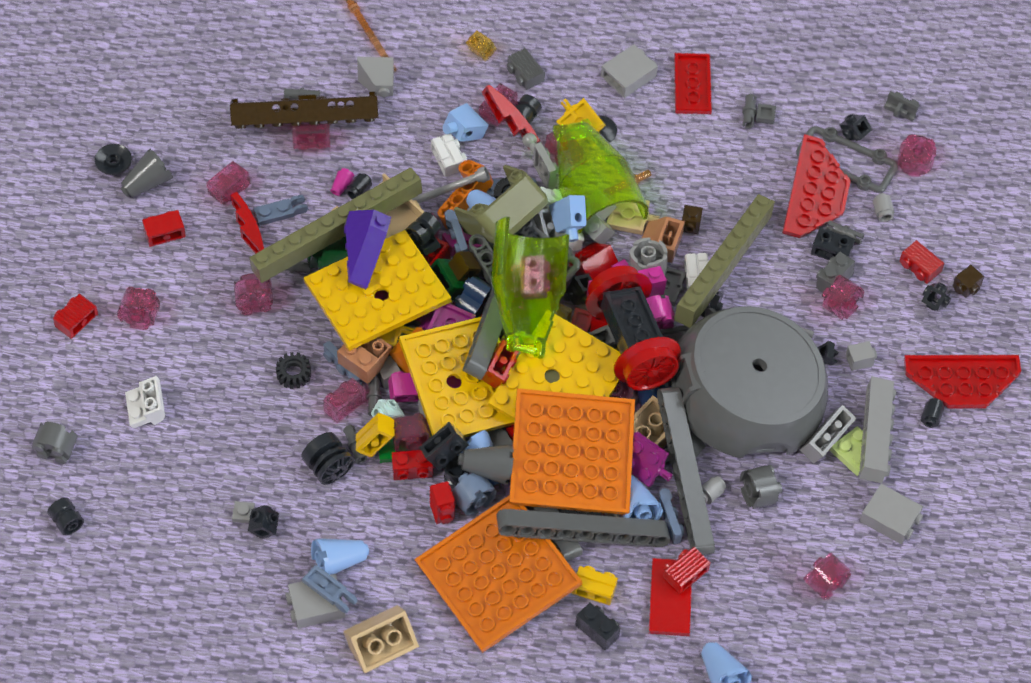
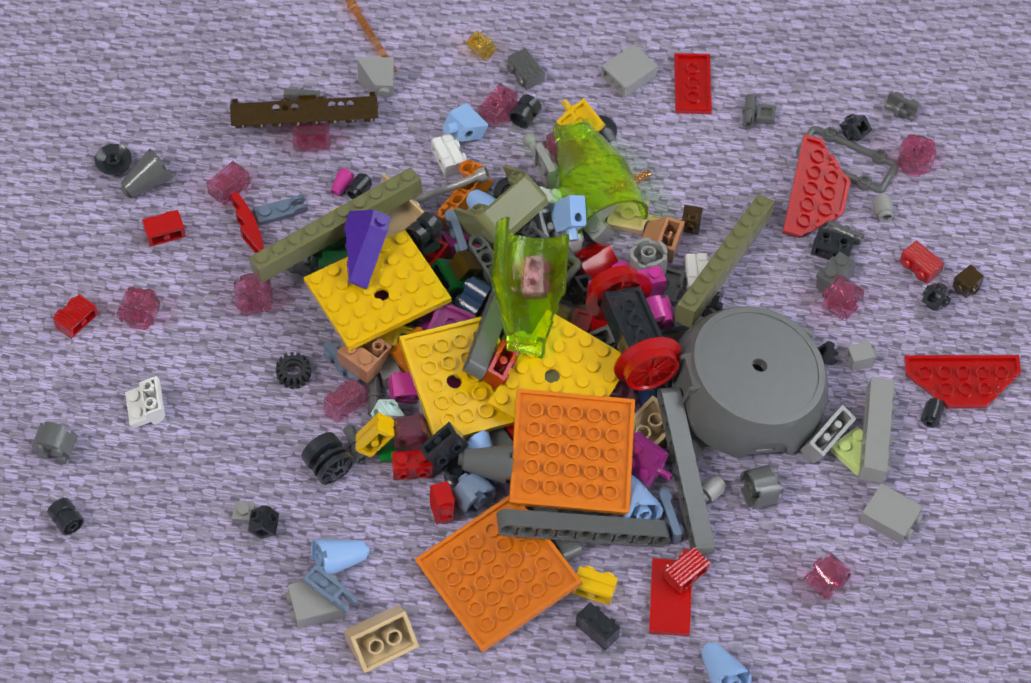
(506, 111): slope -> none

